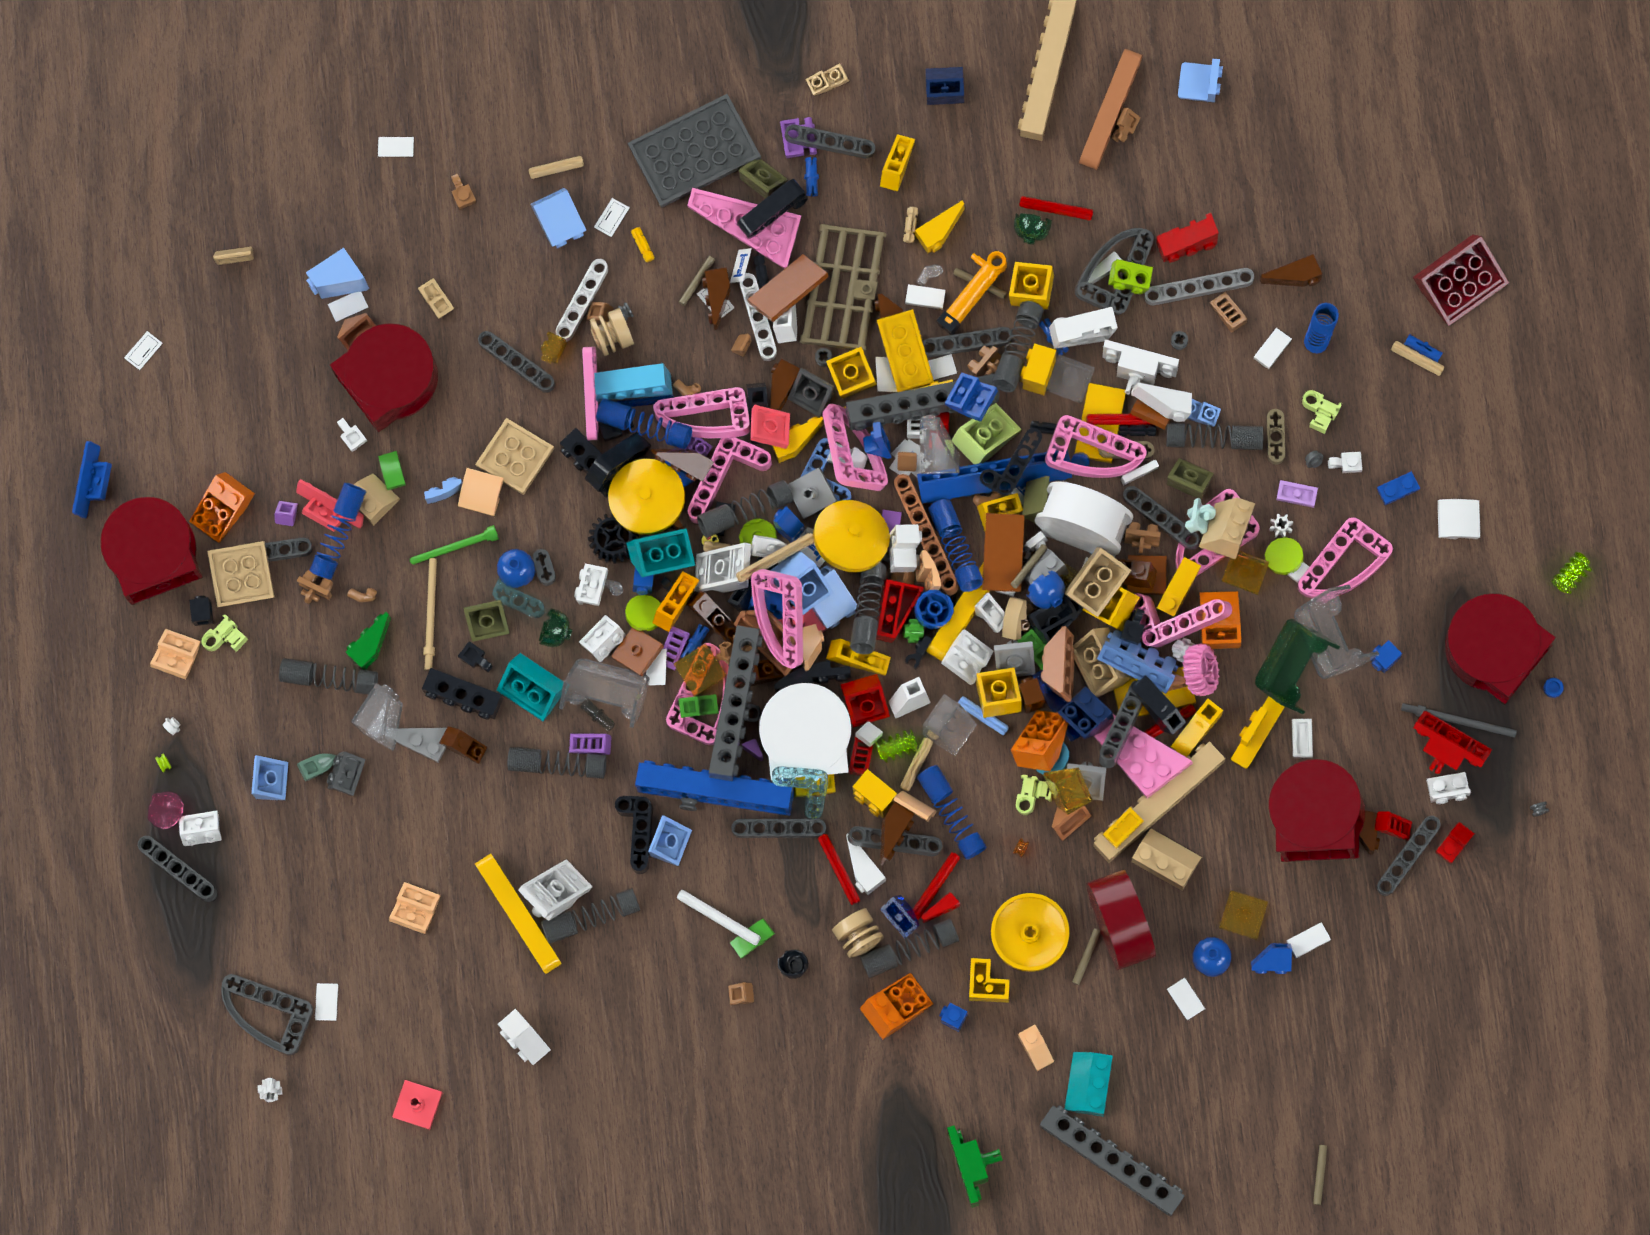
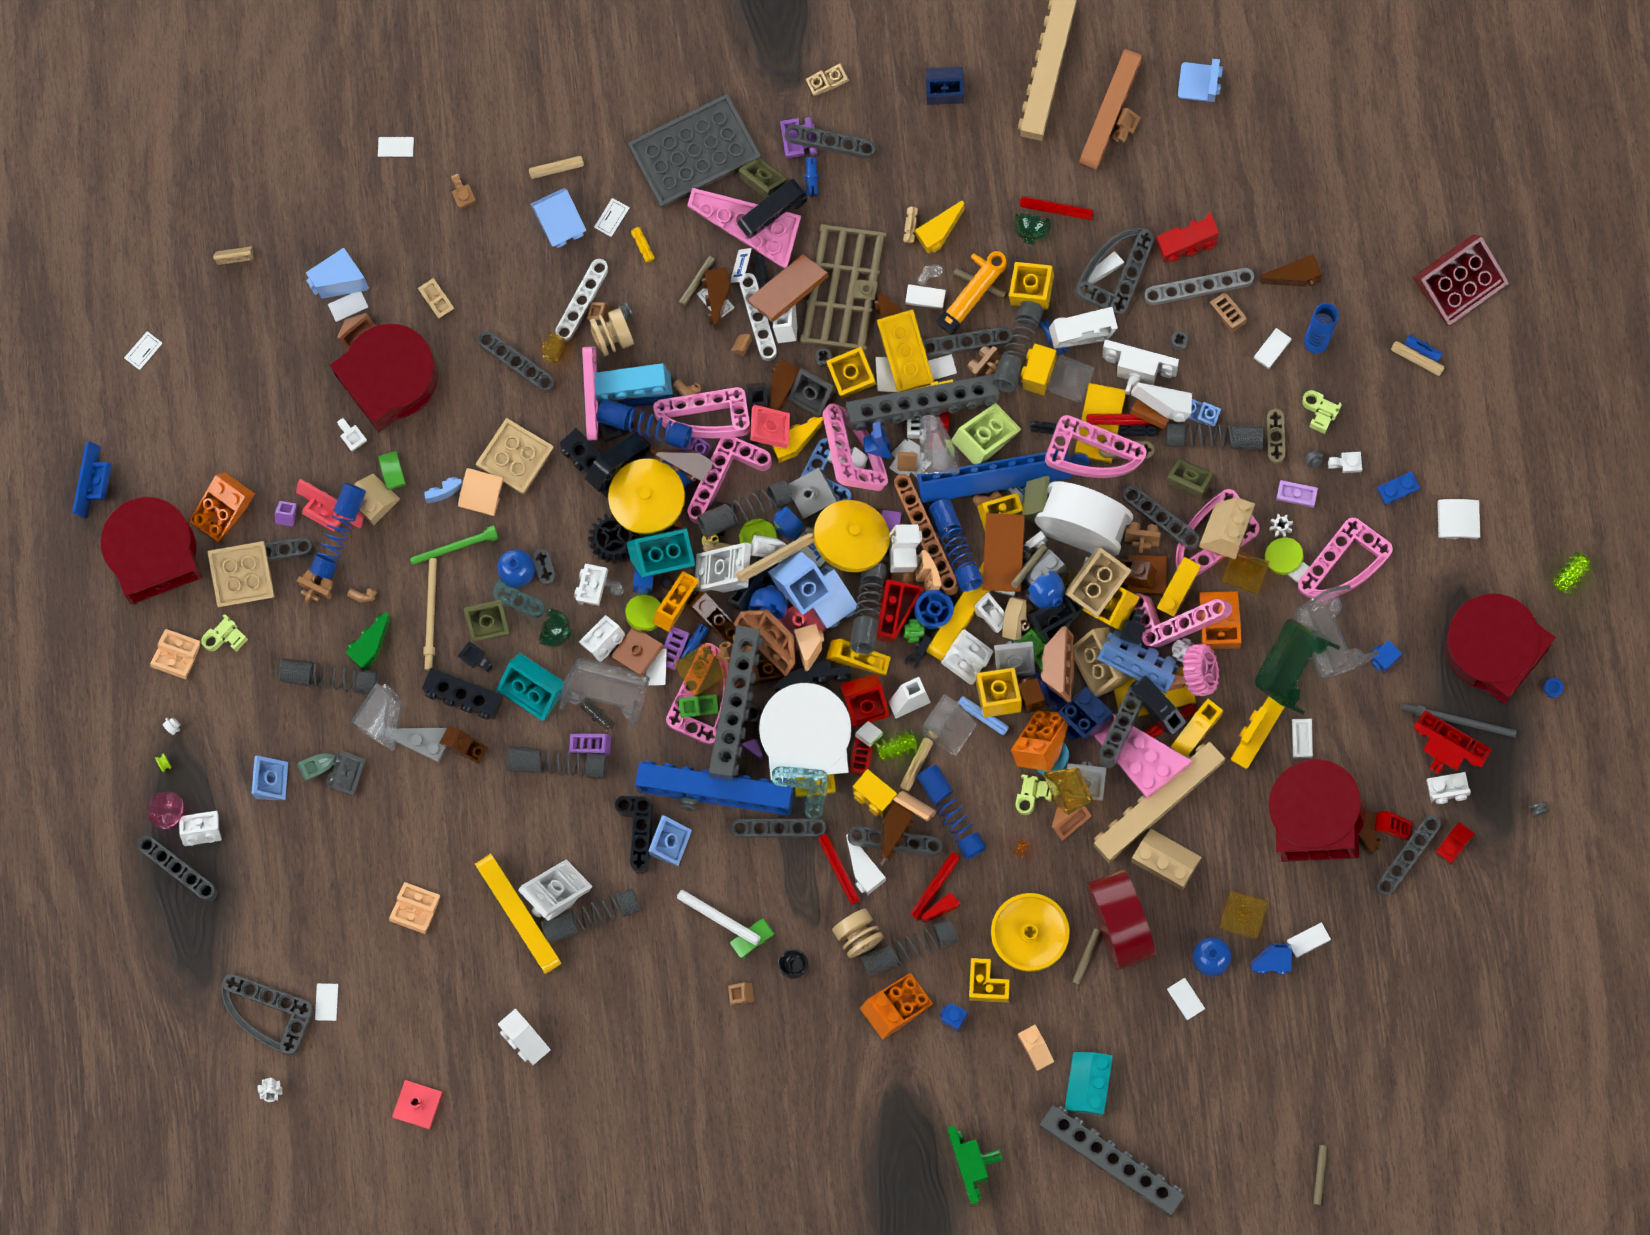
(201, 611): black brick -> none
(784, 655): bright pink beam -> none
(897, 163): yellow slope -> none
(900, 915): clear blue slope -> none
(971, 397): blue slope -> none
(1015, 460): black beam -> none
(1123, 827): yellow plate -> none
(1130, 272): lime brick -> none
(1139, 472): white tile -> none
(1199, 516): light aqua hips -> none

